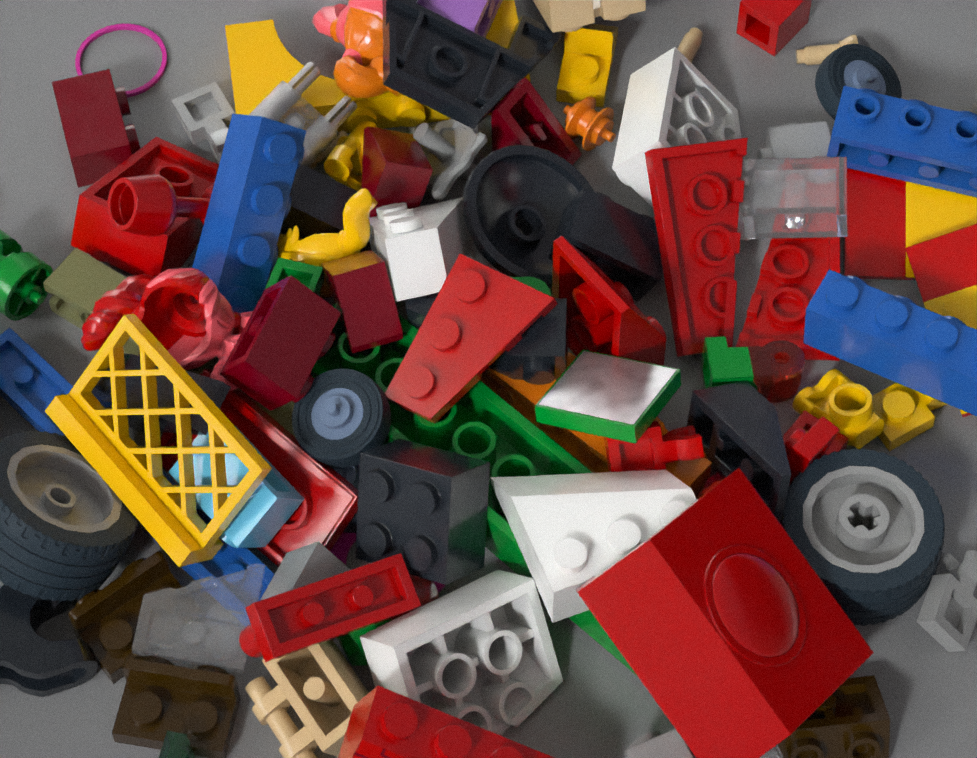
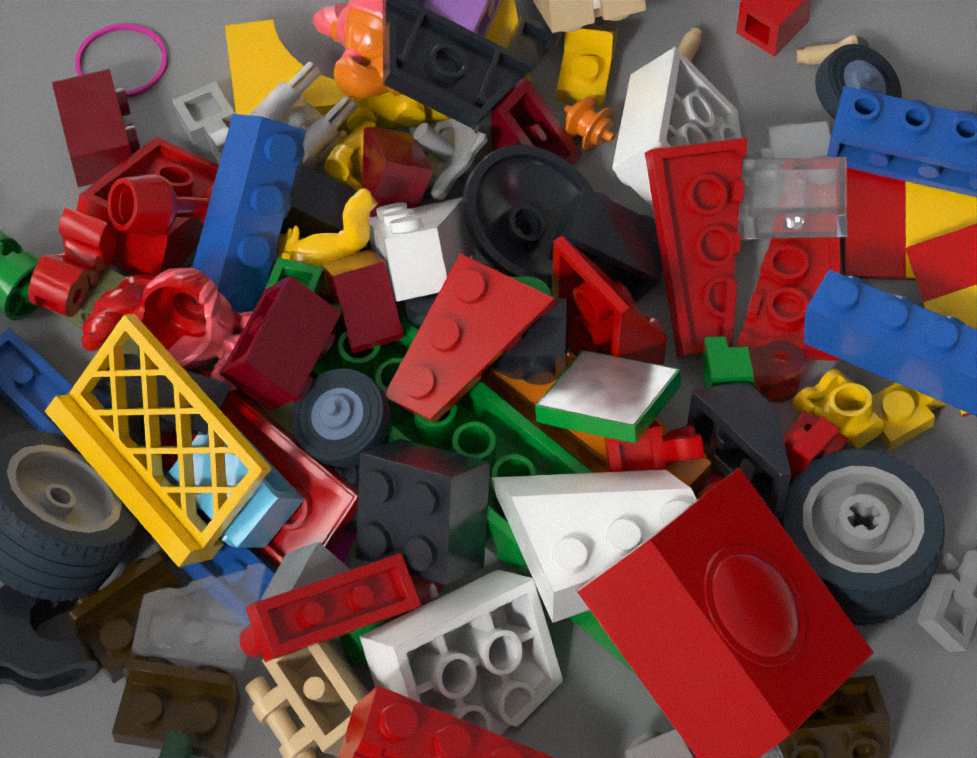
(63, 279): none -> red leg

